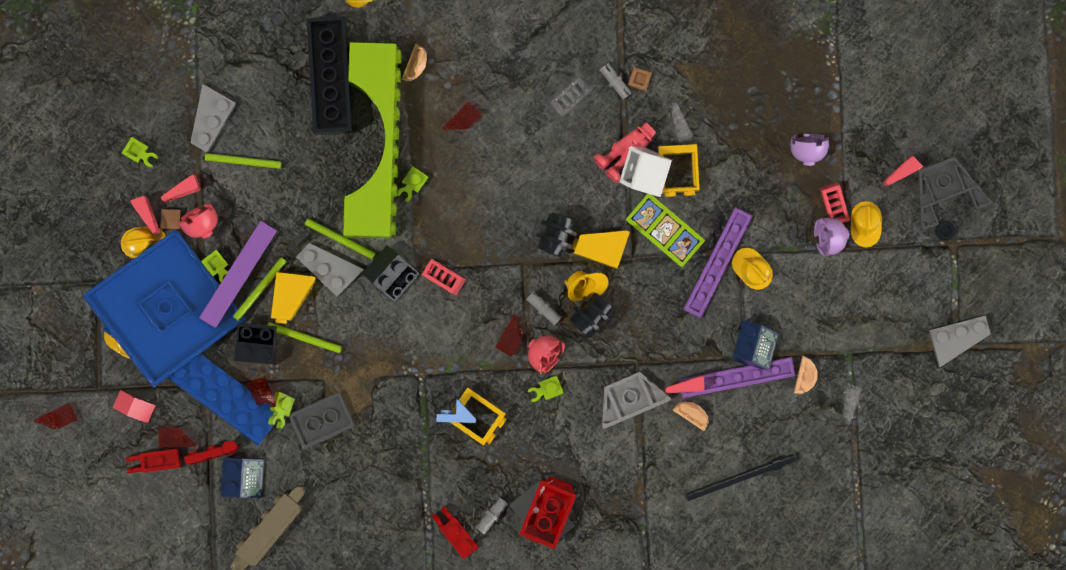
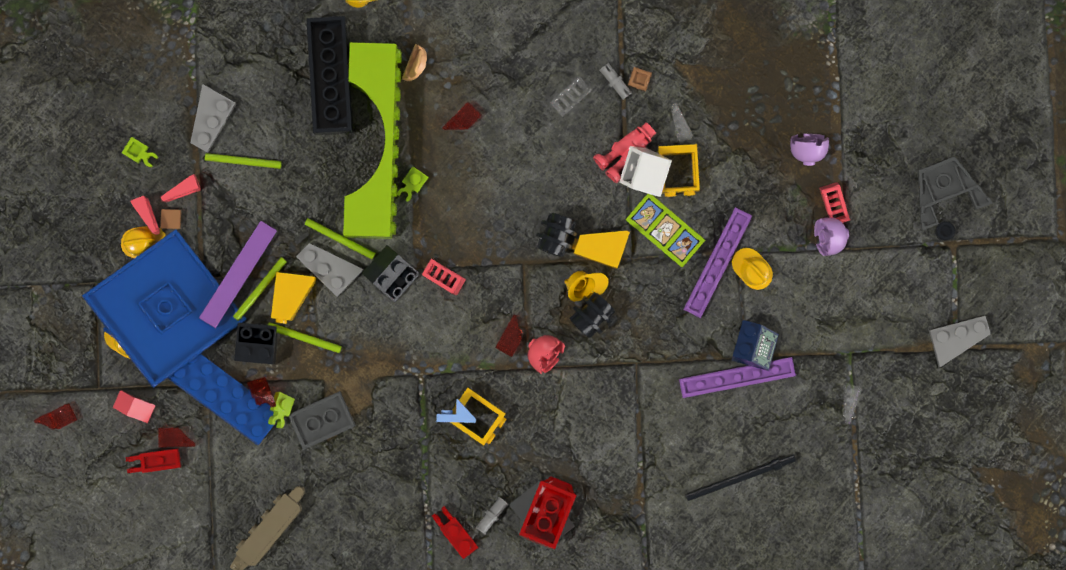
(199, 221): coral cylinder -> none
(212, 453): red hinge -> none
(215, 264): lime plate -> none
(242, 477): dark blue slope -> none
(543, 308): light grey pin -> none
(549, 388): lime plate -> none
(629, 398): light grey wing -> none
(692, 385): coral slope -> none
(692, 413): light nougat plate -> none
(806, 376): light nougat plate -> none
(866, 224): yellow piece -> none
(908, 167): coral slope -> none

